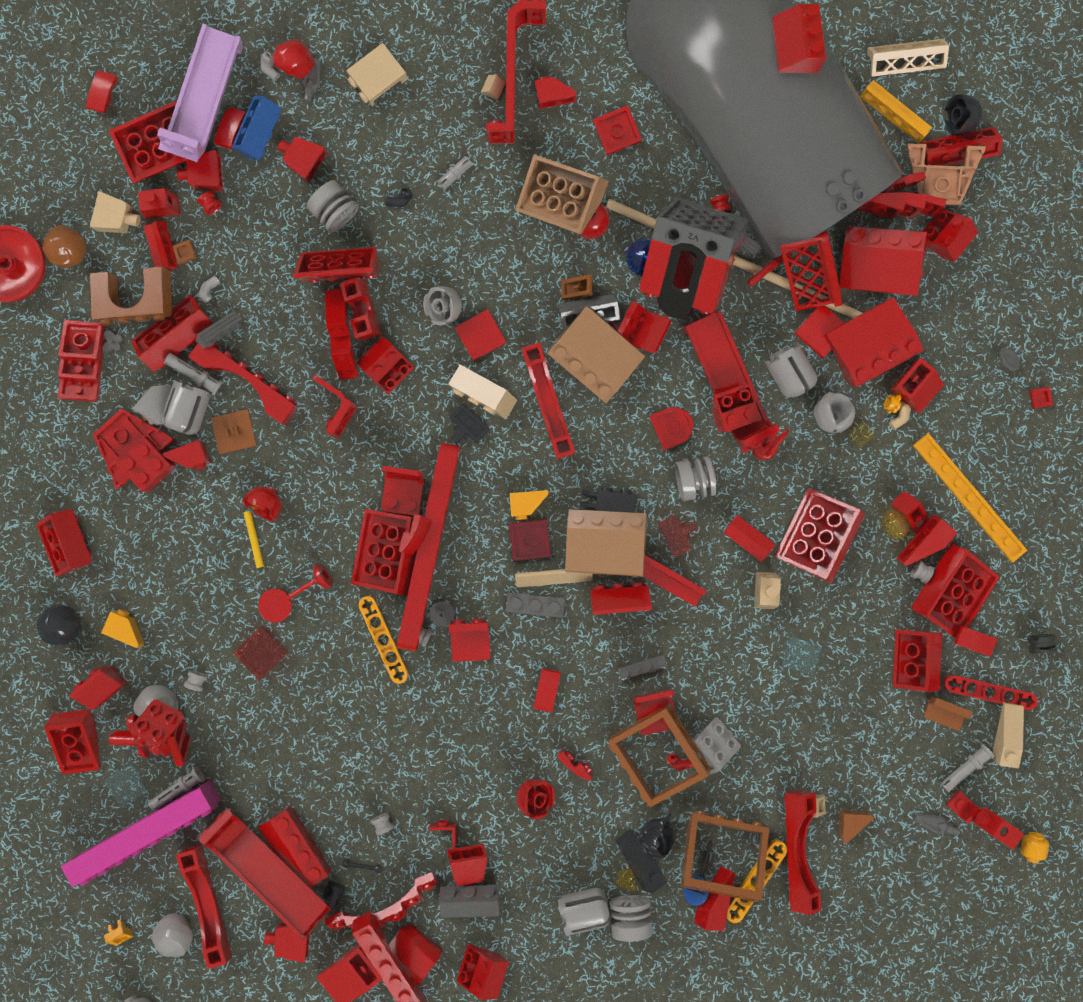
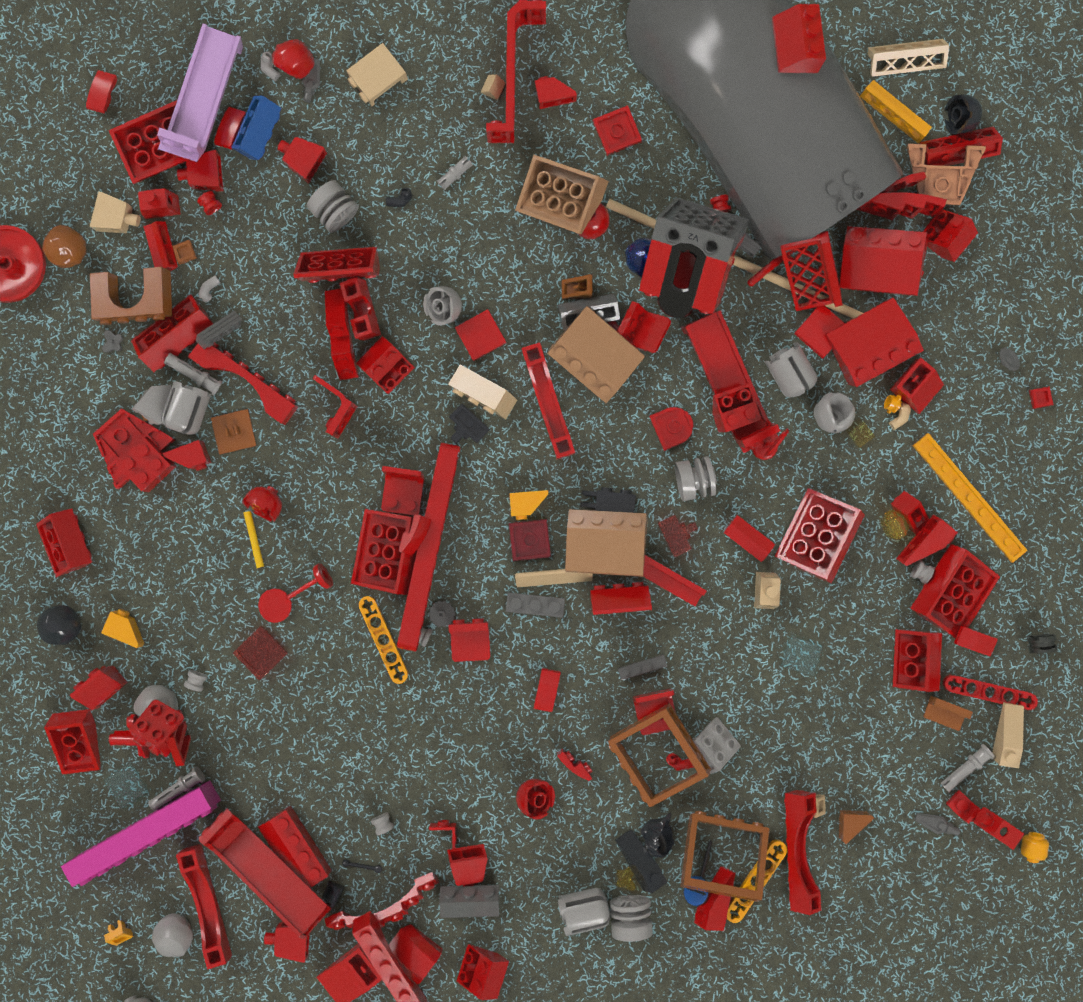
(80, 360): red slope -> none

